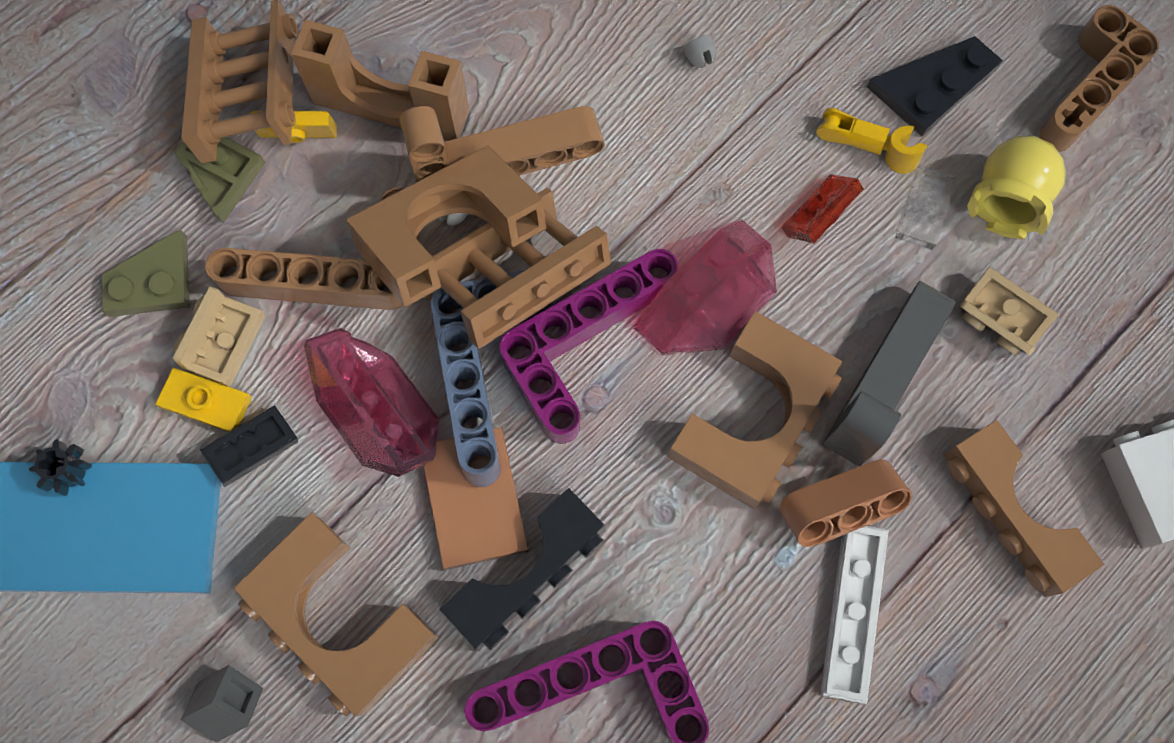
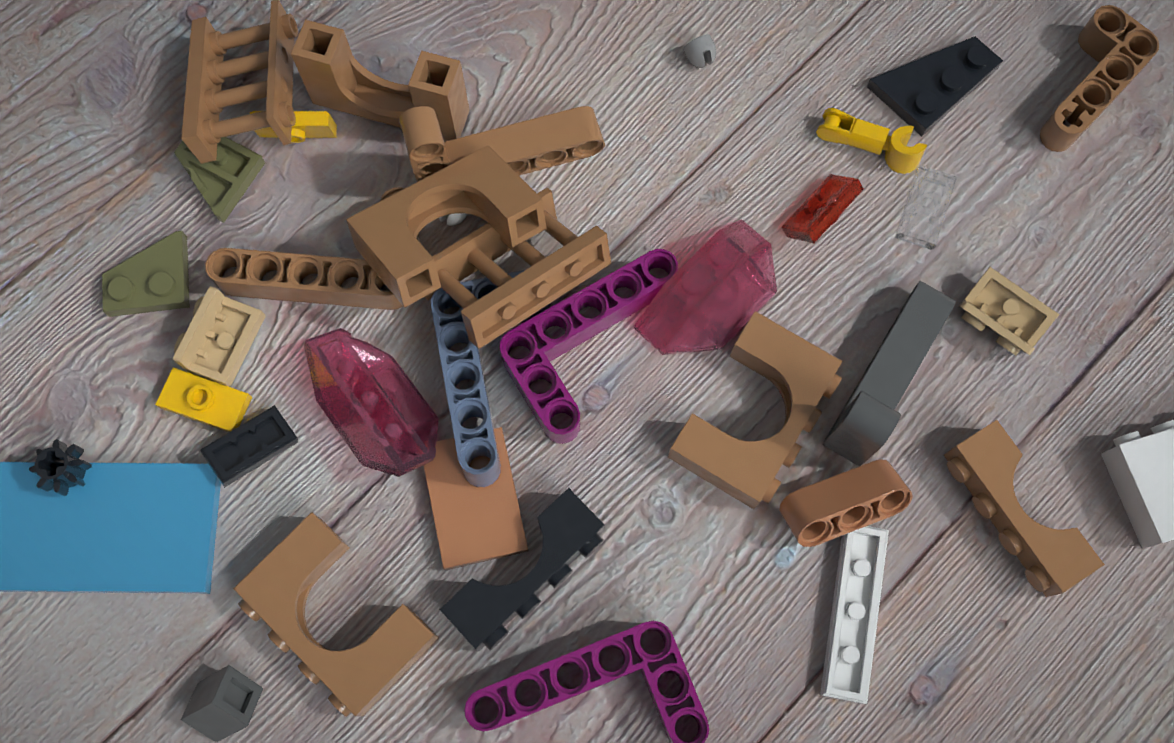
(1019, 187): light yellow tile -> none

